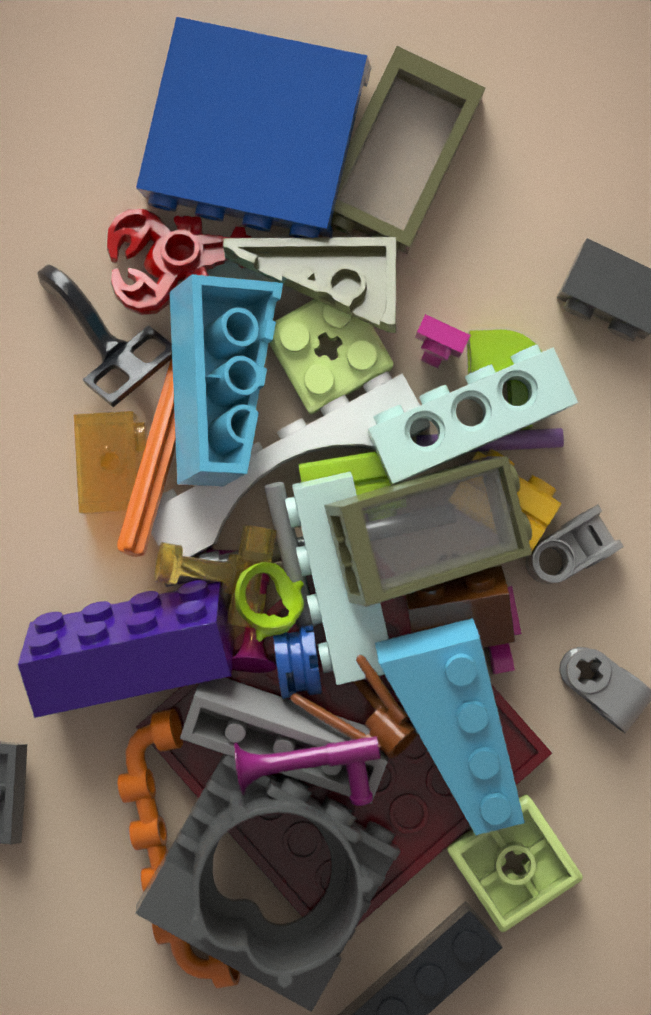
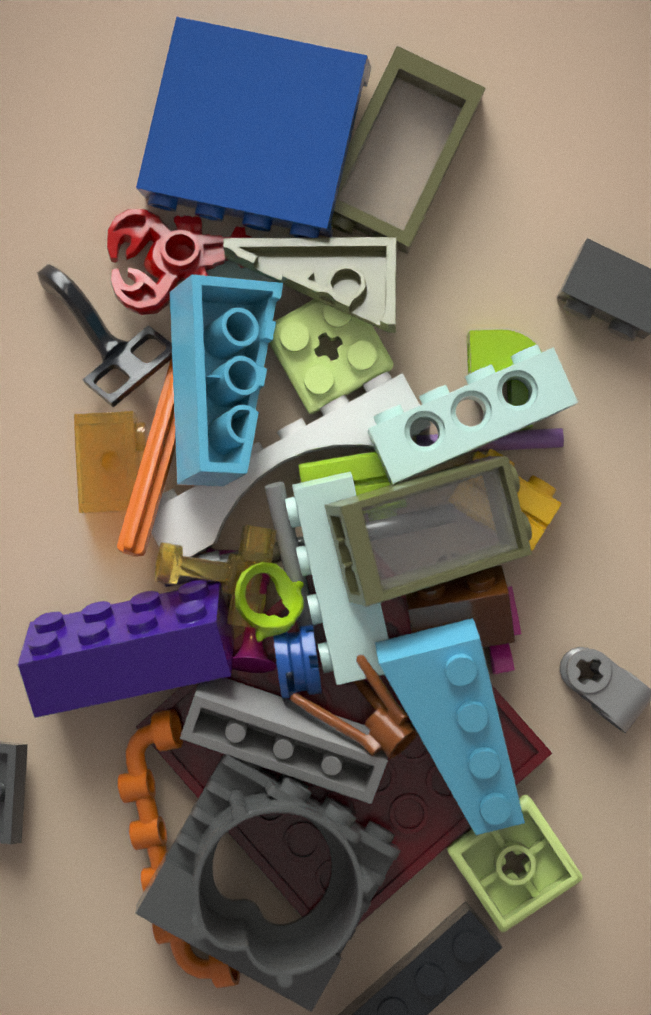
(352, 753): magenta piece -> none
(440, 341): dark pink plate -> none
(579, 542): light grey piece -> none

